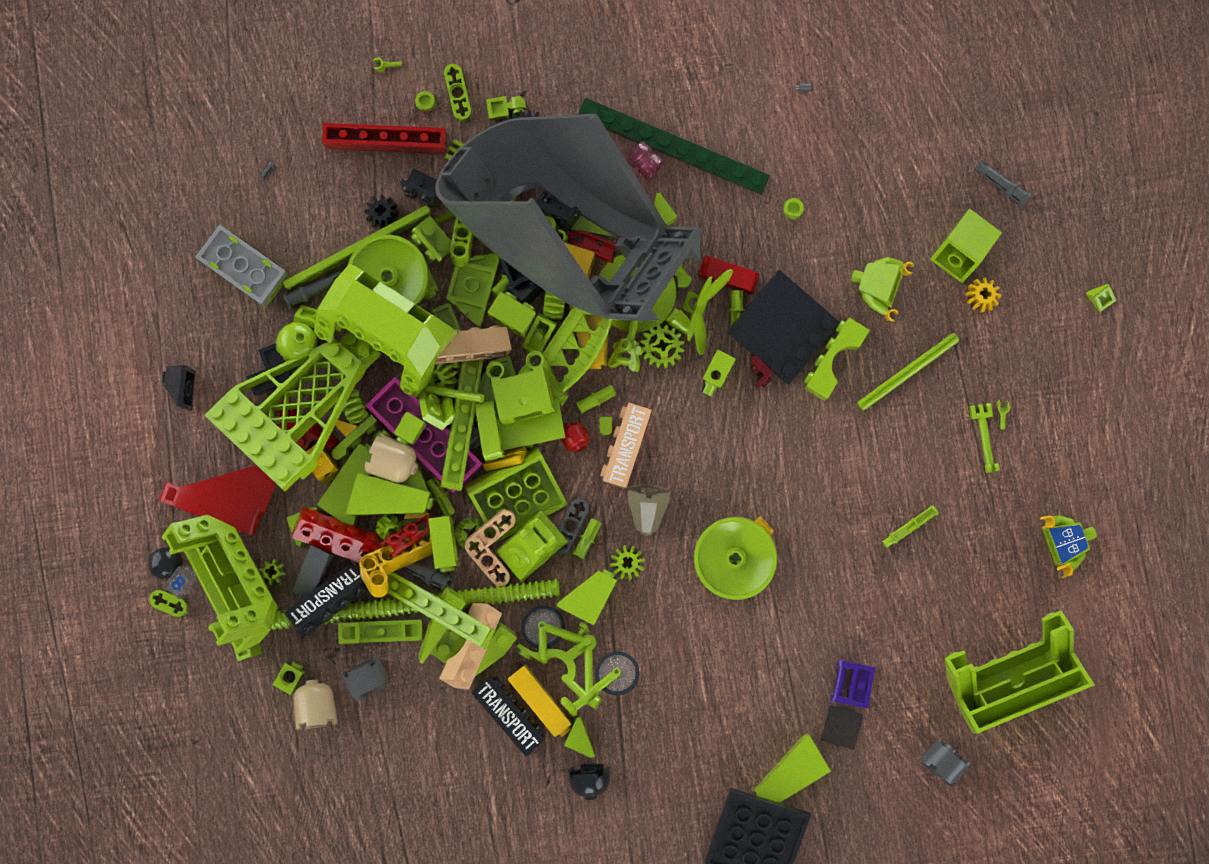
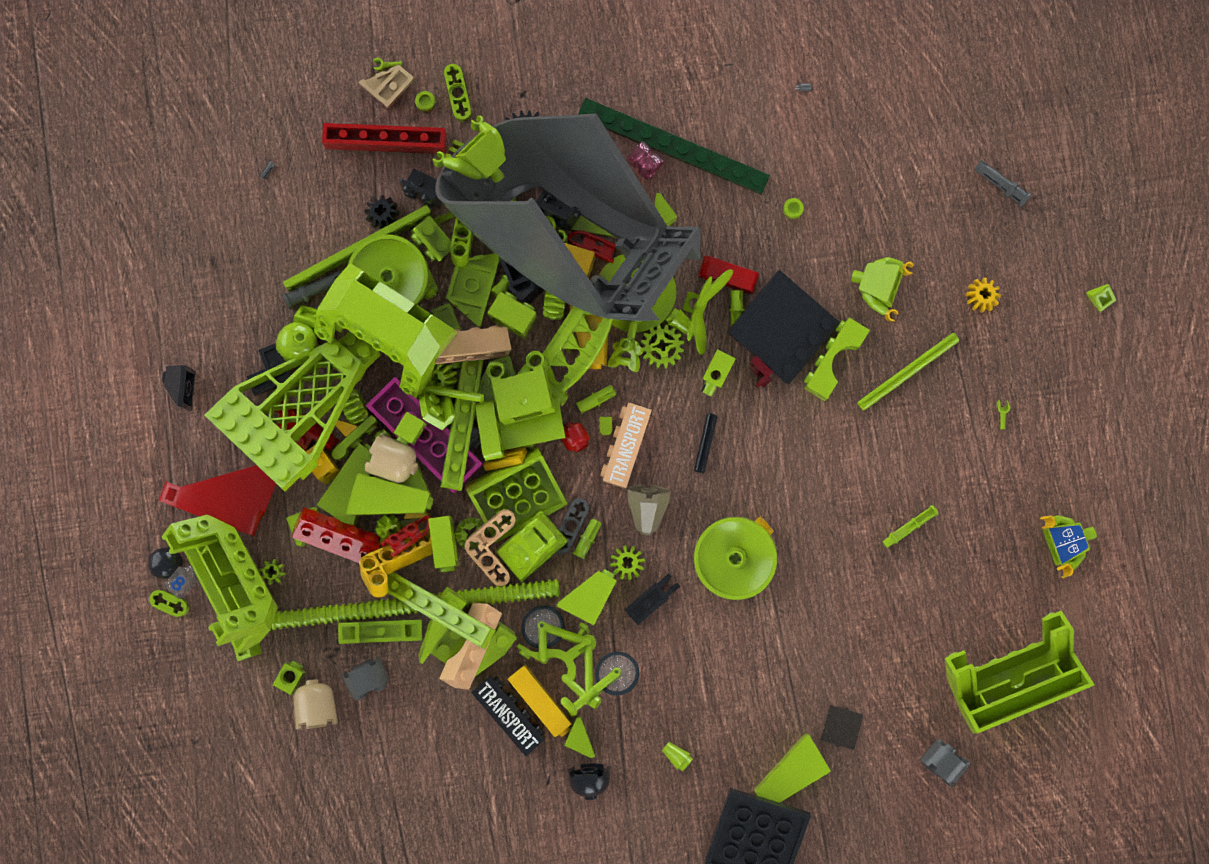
(242, 266): light grey piece -> none
(313, 571): dark grey slope -> none
(326, 601): black brick -> none
(388, 85): none -> tan wing
(430, 576): dark grey pin -> none
(440, 497): lime axle -> none
(480, 156): none -> lime torso
(499, 108): lime plate -> none
(539, 334): lime slope -> none
(650, 600): none -> black hinge
(677, 756): none -> lime cone
(683, 279): lime piece -> none
(705, 443): none -> black axle
(859, 686): dark purple plate -> none
(966, 246): lime slope -> none
(990, 467): lime hinge -> none

